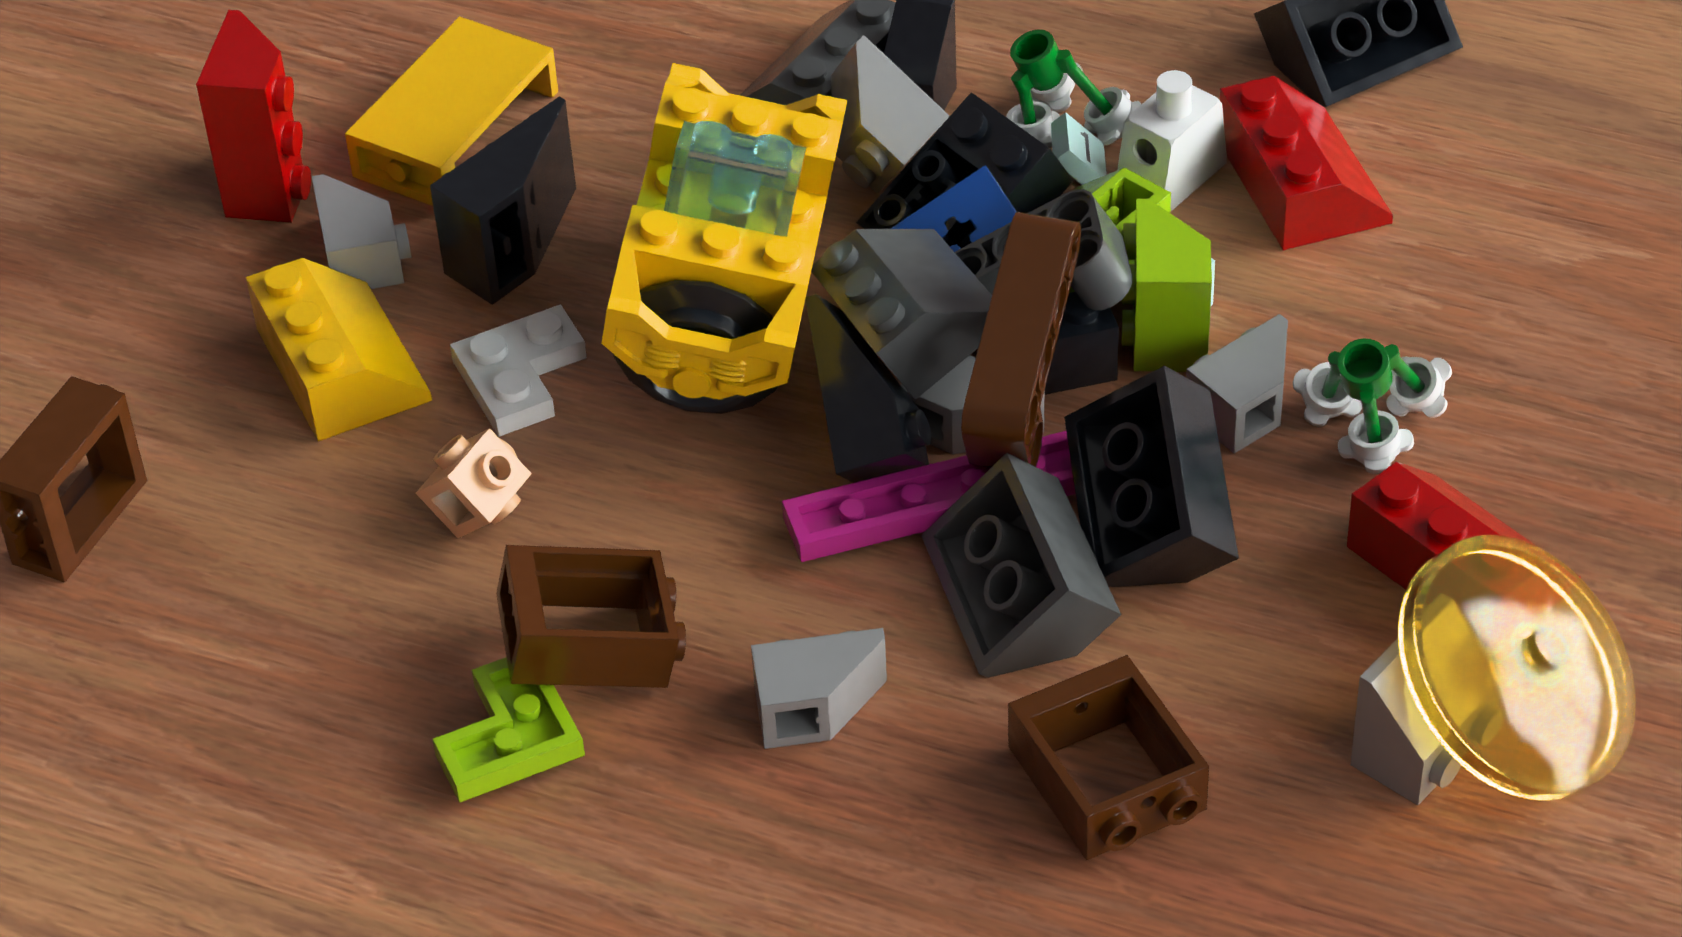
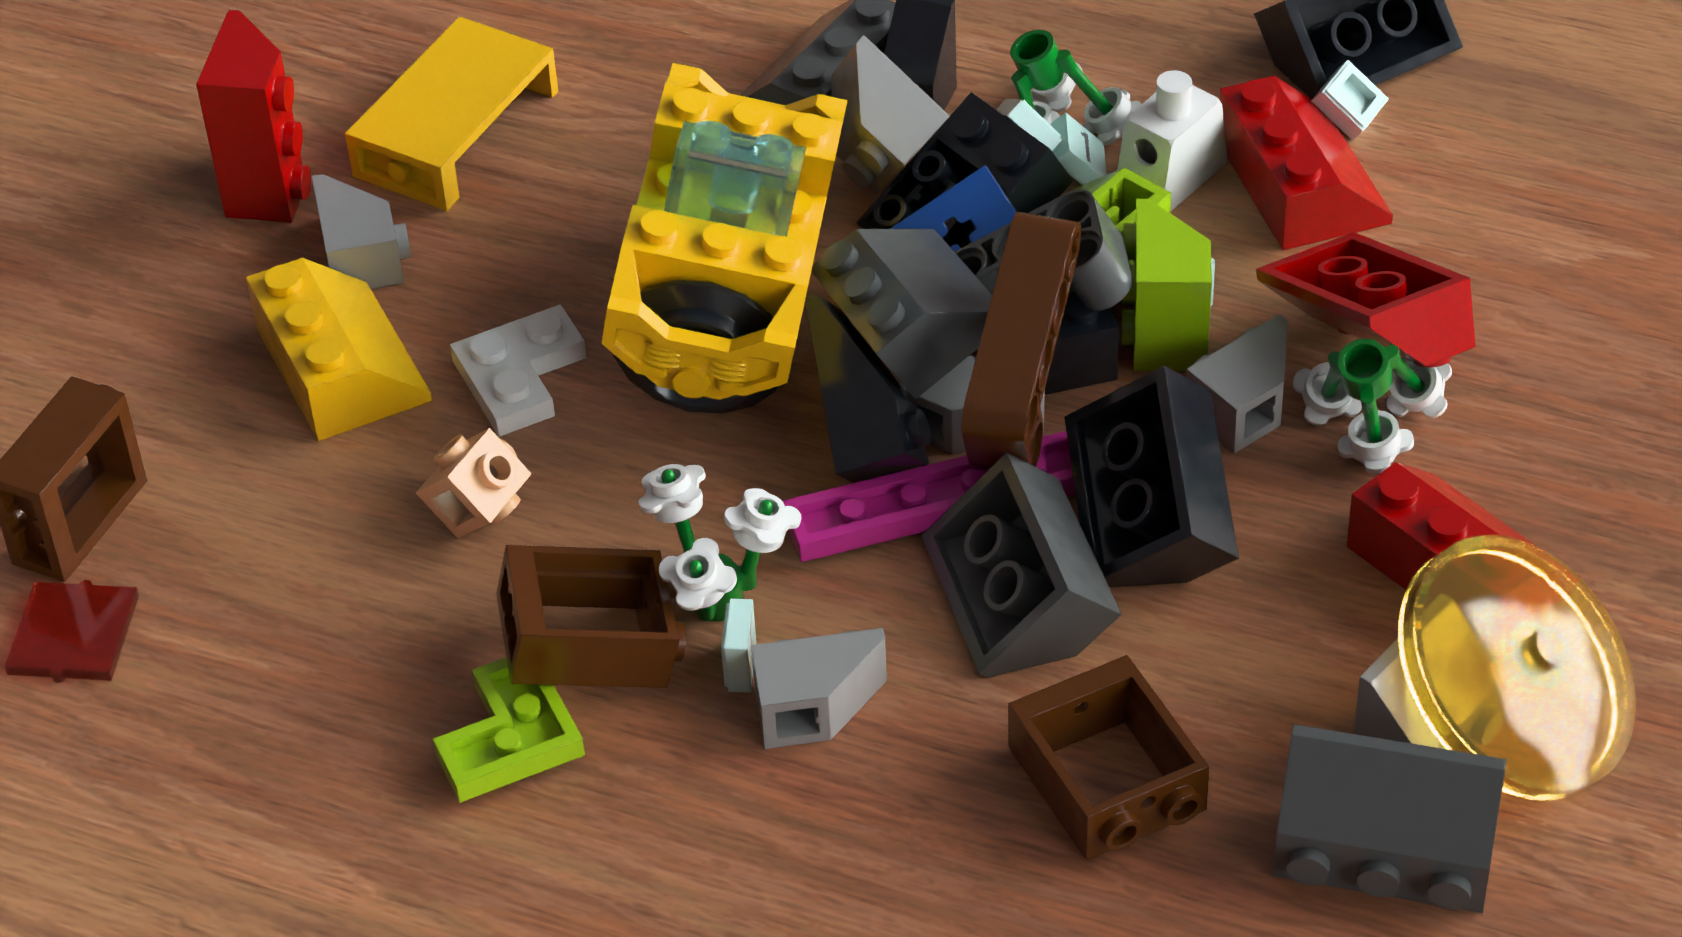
(72, 631): none -> clear red piece
(506, 204): black slope -> none
(702, 574): none -> white plant
(736, 644): none -> light aqua tile
(1029, 120): none -> light aqua tile
(1350, 100): none -> light aqua tile
(1379, 296): none -> red slope
(1388, 818): none -> dark grey slope

